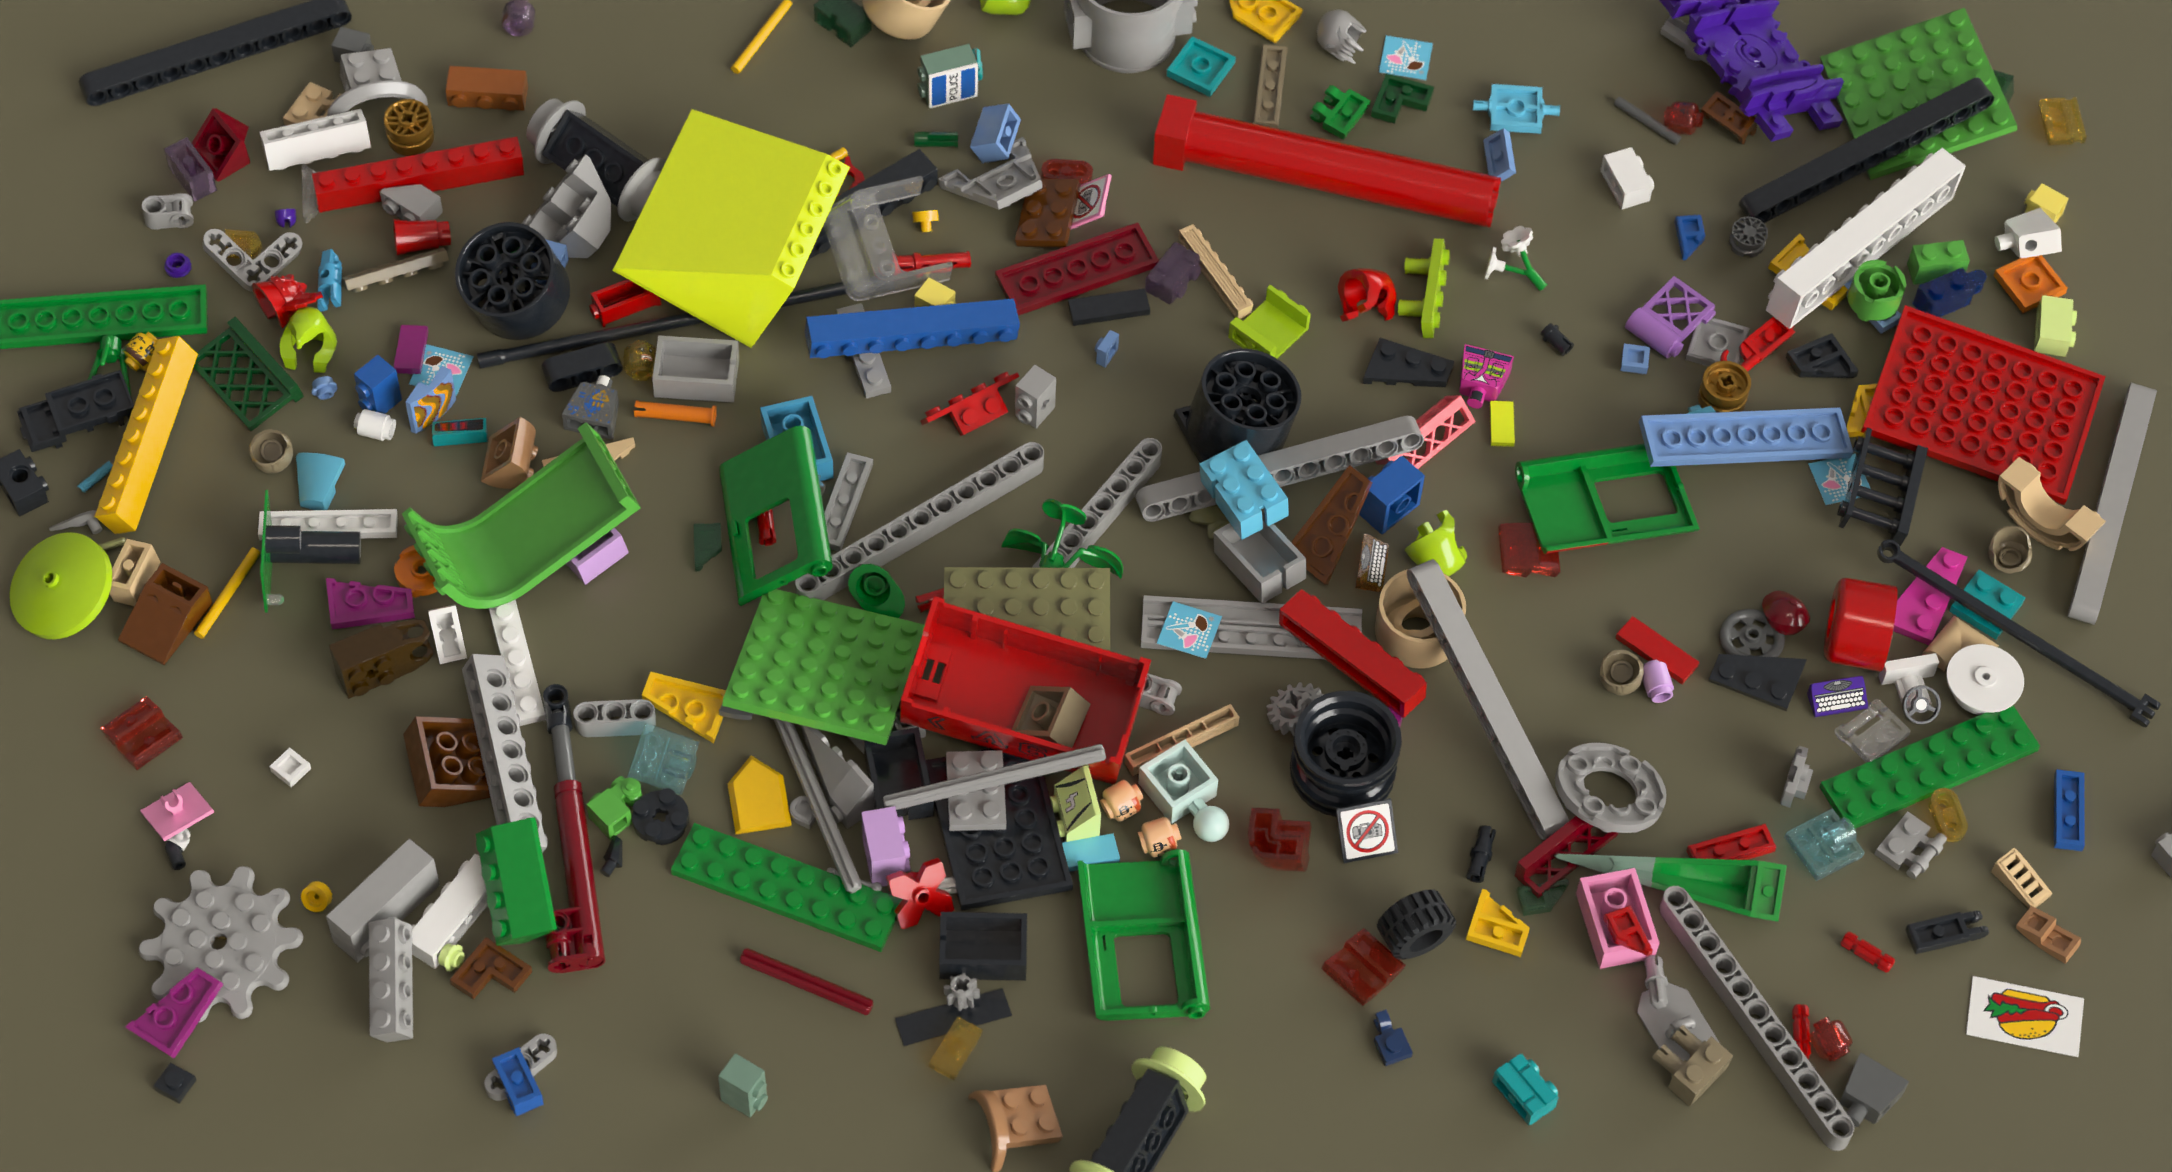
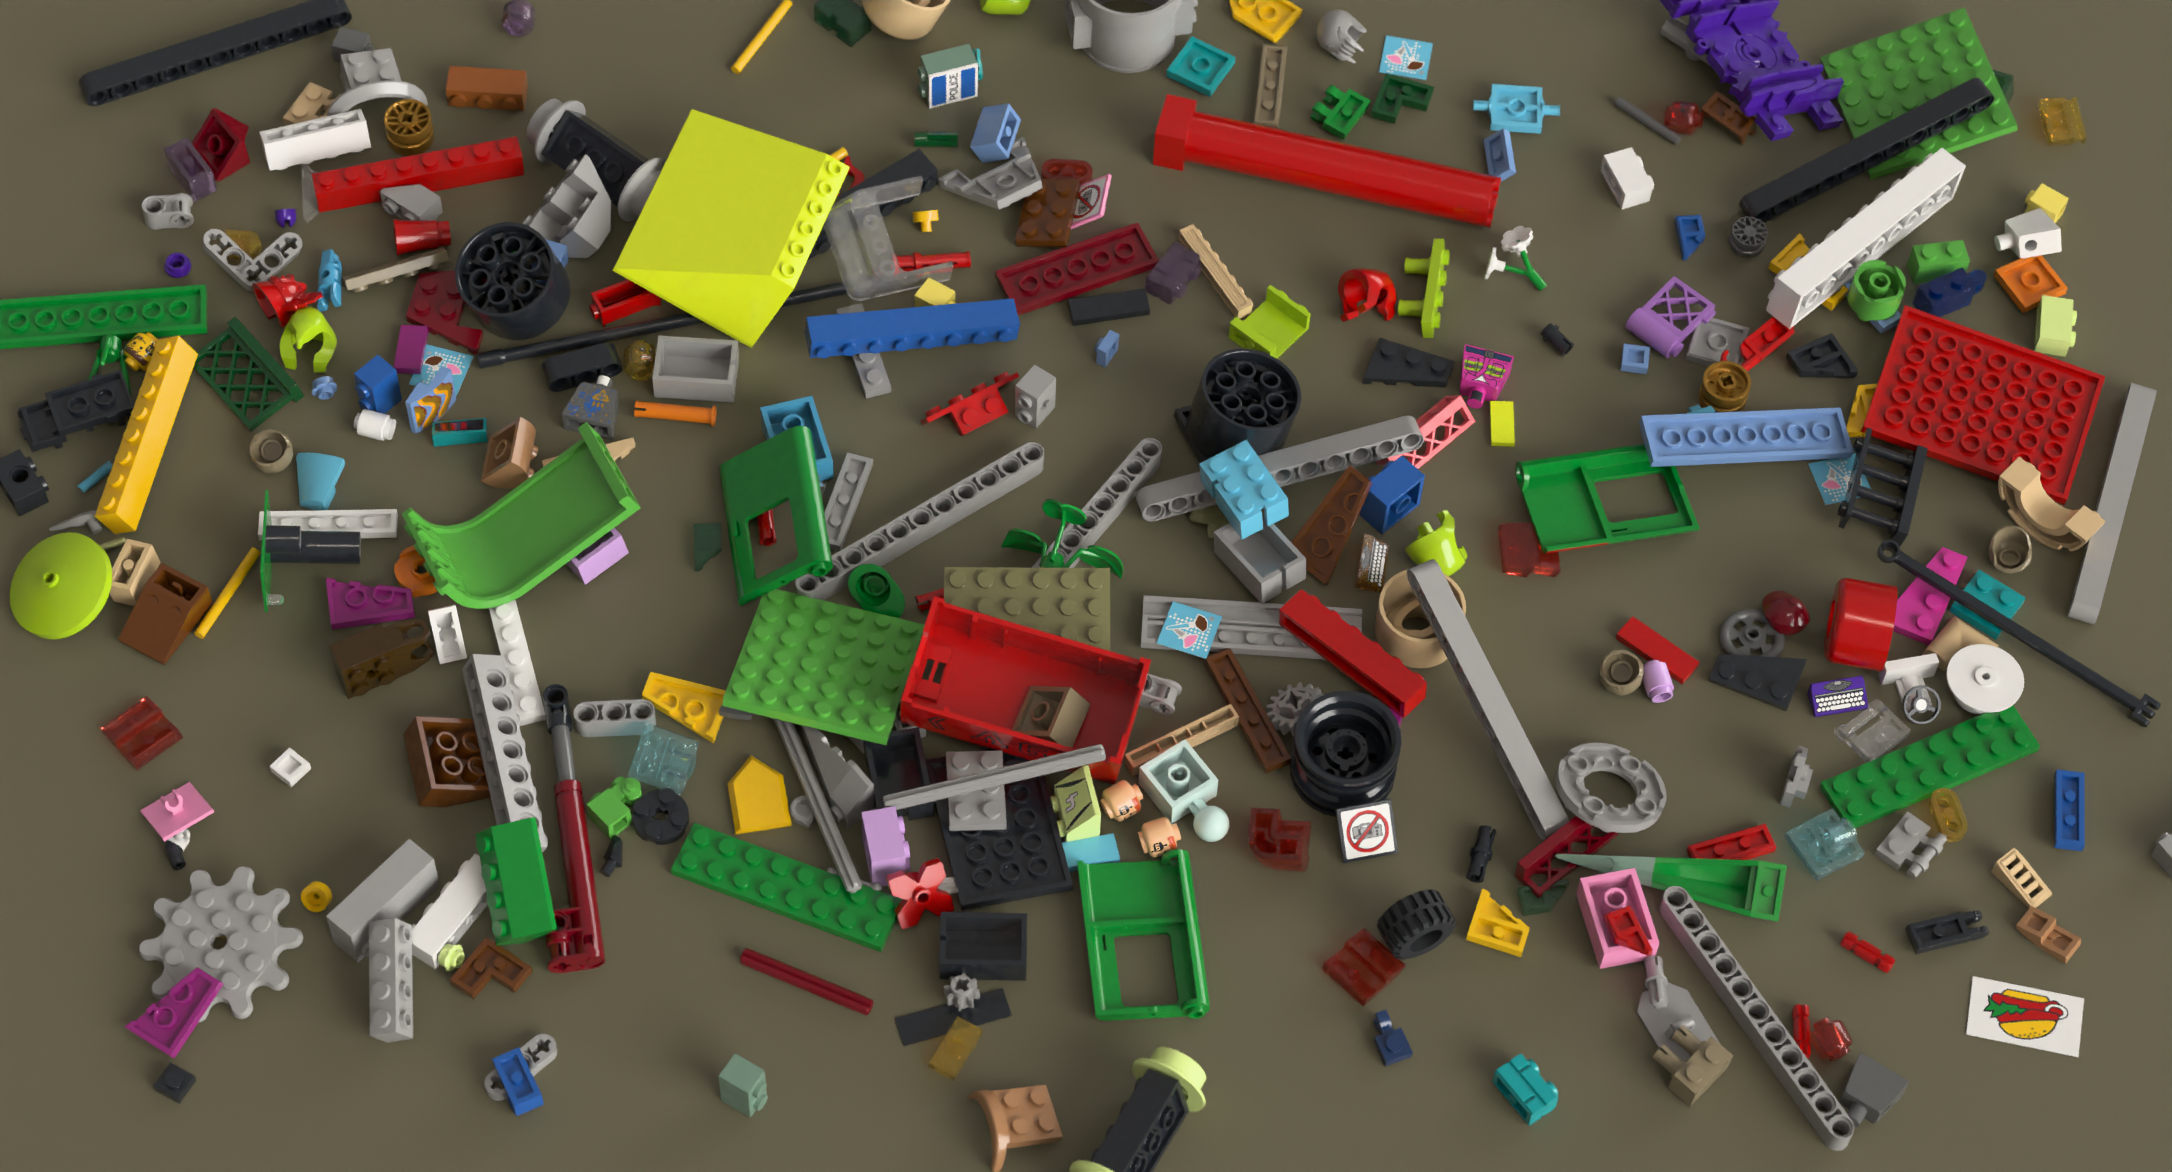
(440, 308): none -> dark red wing
(1252, 716): none -> reddish brown plate

